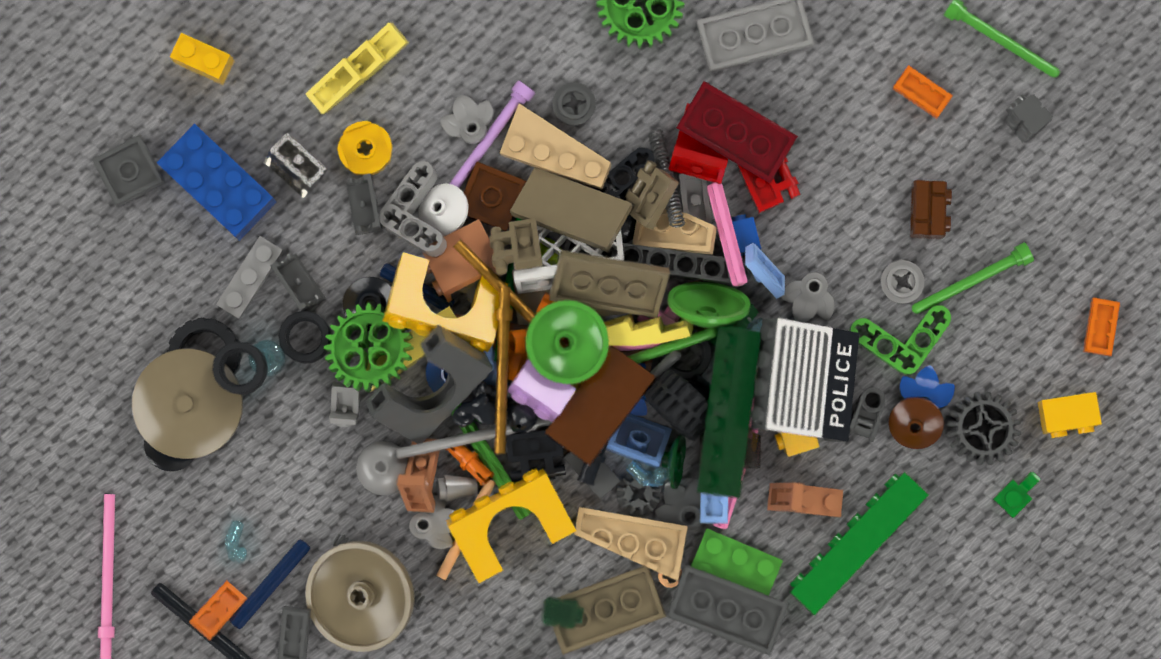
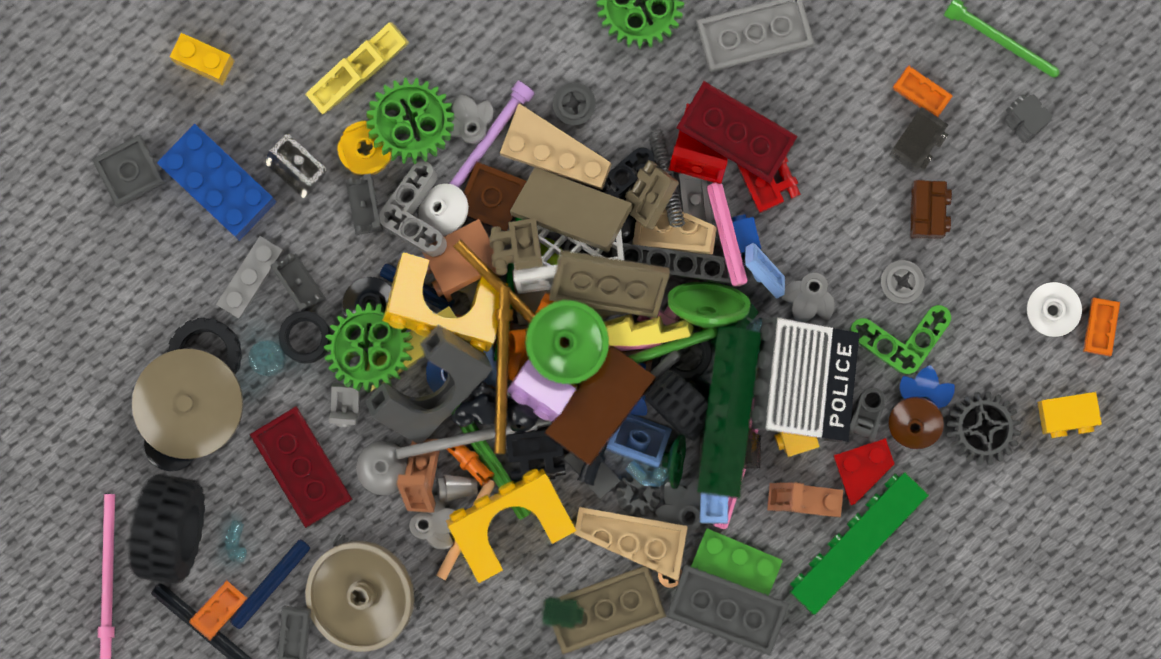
(166, 529): none -> black tyre
(227, 351): black tyre -> none
(301, 467): none -> dark red tile
(386, 128): none -> bright green gear
(863, 468): none -> red wing
(918, 141): none -> clear smoke brick
(1014, 496): green plate -> none
(1019, 256): bright green piece -> none
(1067, 305): none -> white dish

